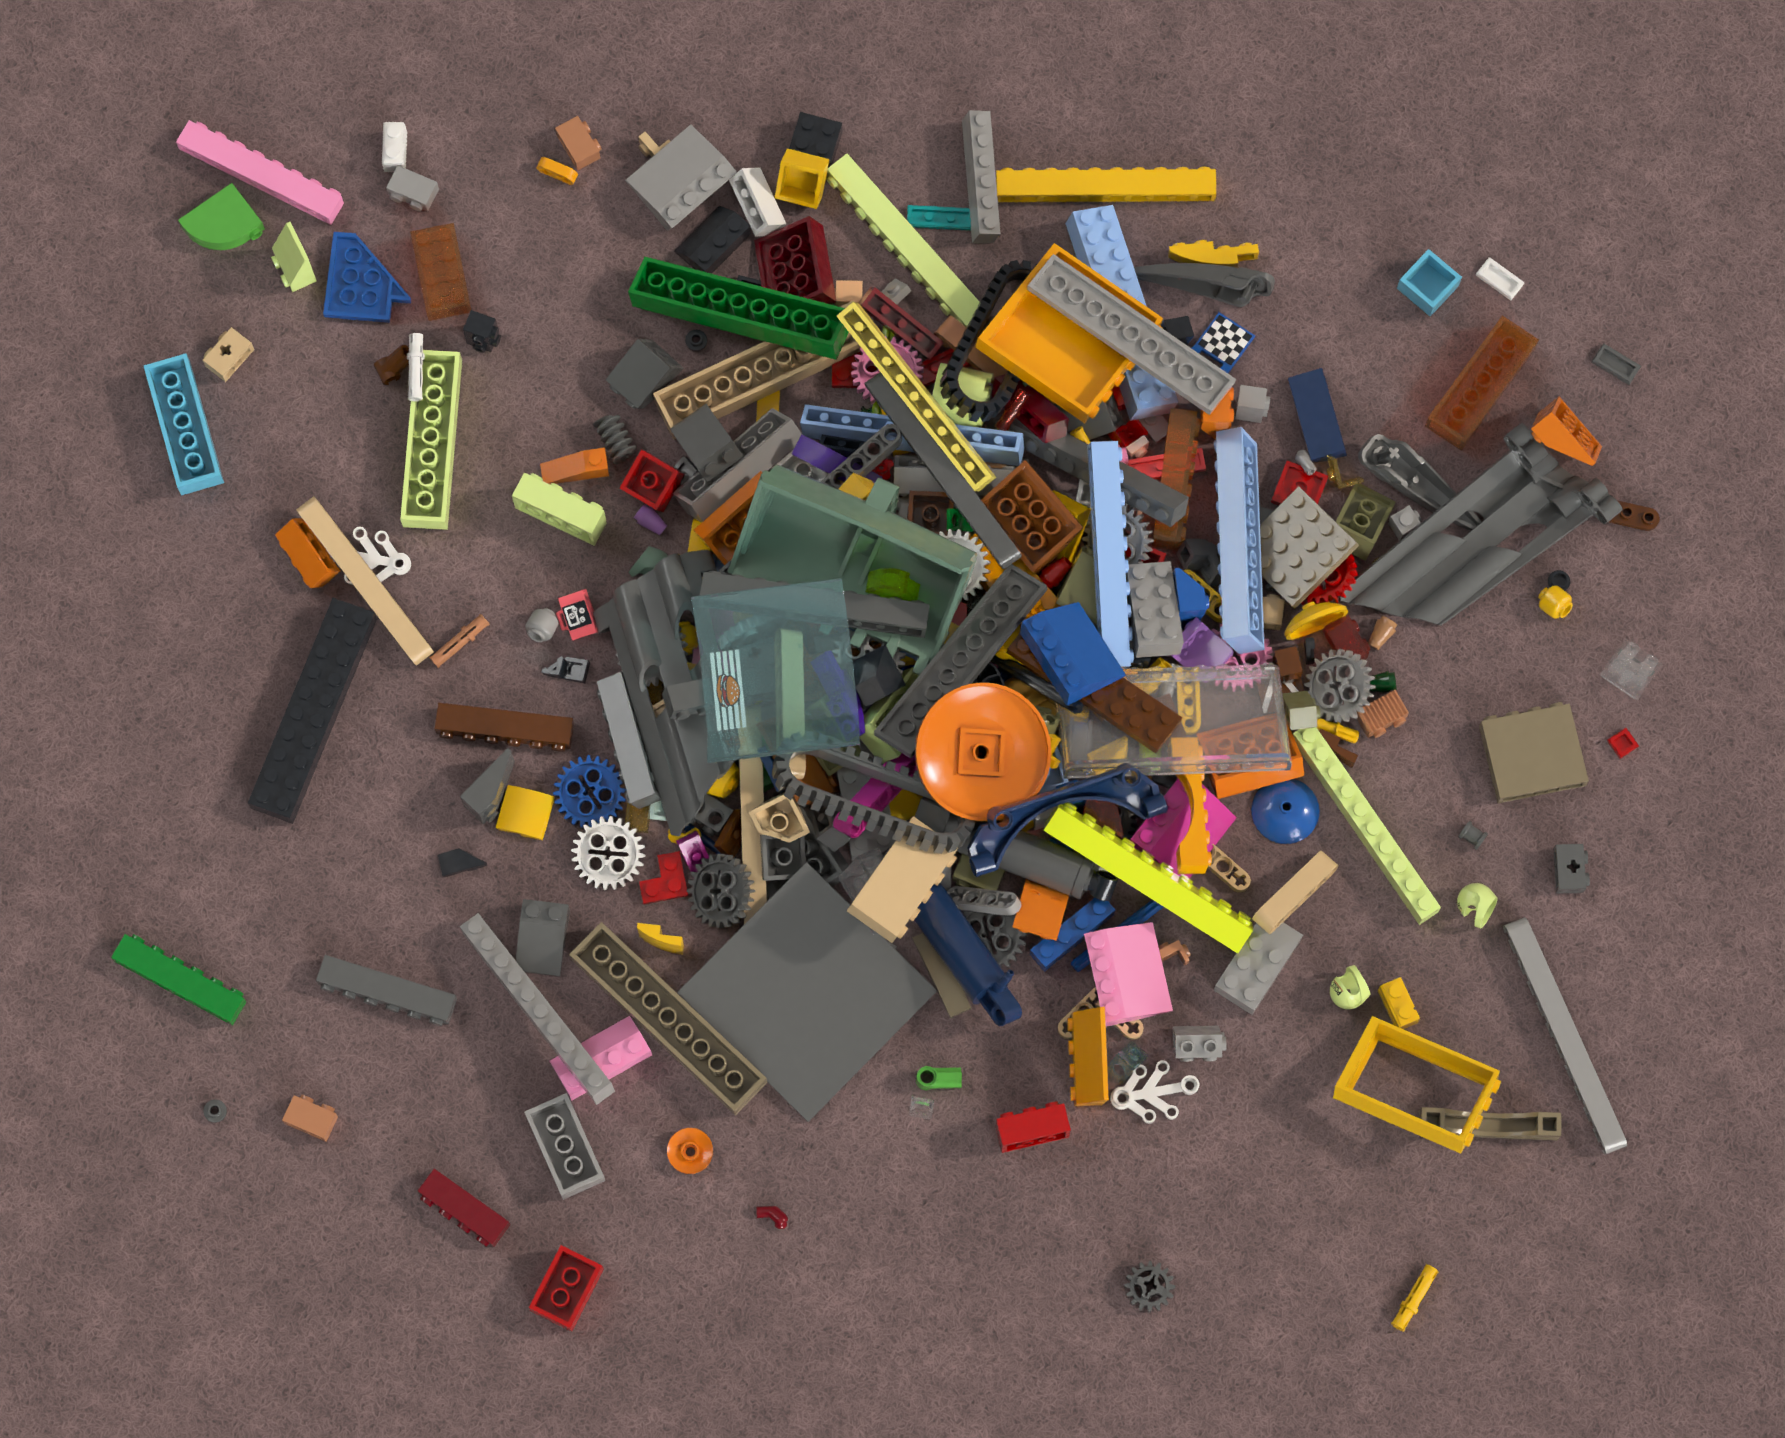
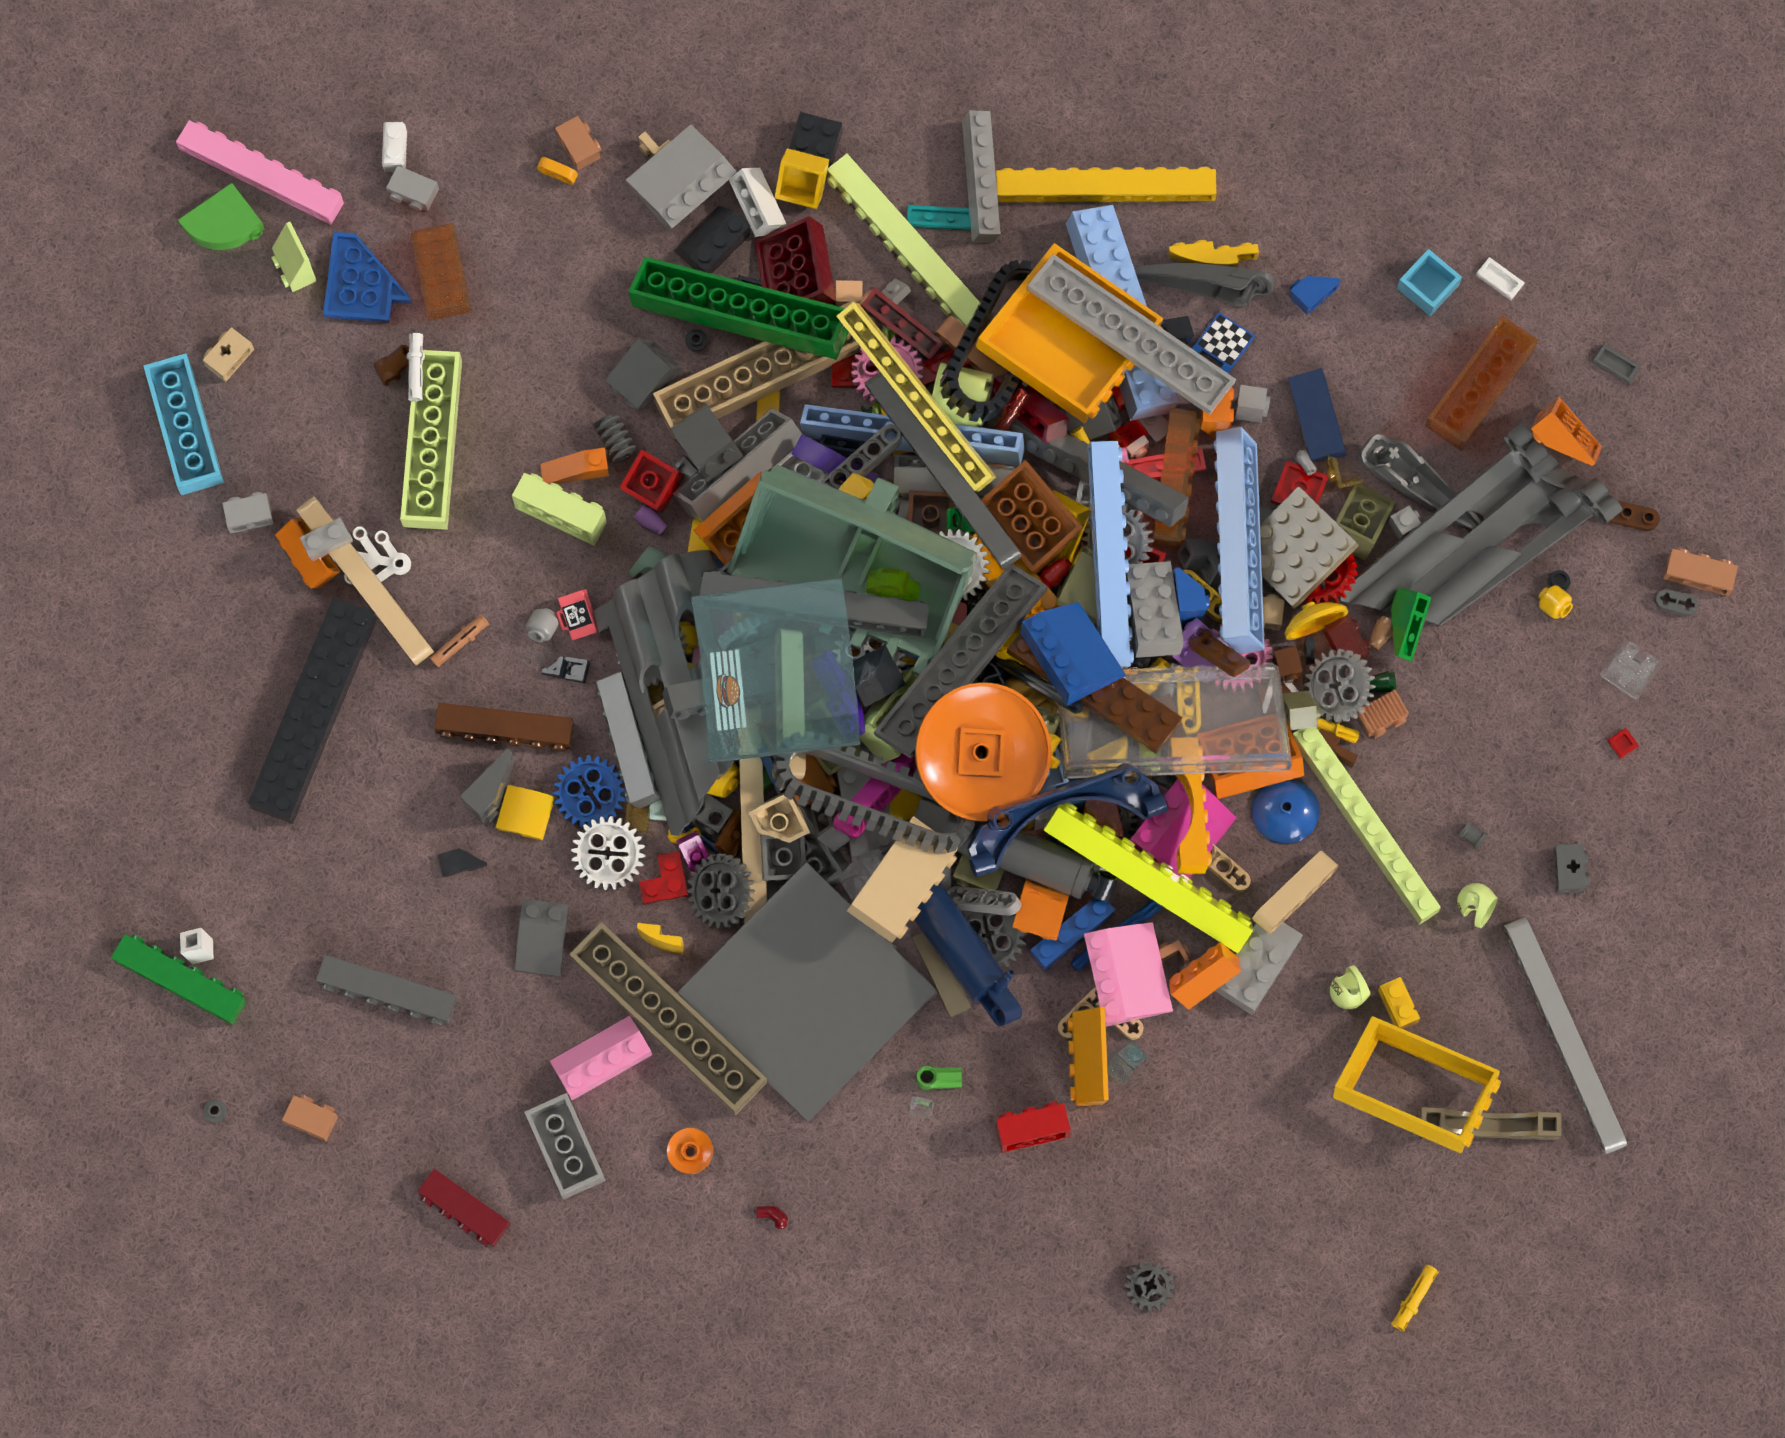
(196, 946): none -> white brick
(248, 512): none -> light grey brick
(326, 539): none -> light grey brick
(481, 332): black brick -> none
(537, 1009): light grey brick -> none
(566, 1288): red brick -> none
(885, 473): red plate -> none
(1151, 1092): white plant -> none
(1198, 1042): light grey brick -> none
(1204, 975): none -> orange brick
(1218, 653): none -> reddish brown plate
(1312, 291): none -> blue slope
(1408, 617): none -> green slope
(1533, 752): dark tan brick -> none
(1677, 597): none -> dark grey beam
(1700, 571): none -> nougat brick

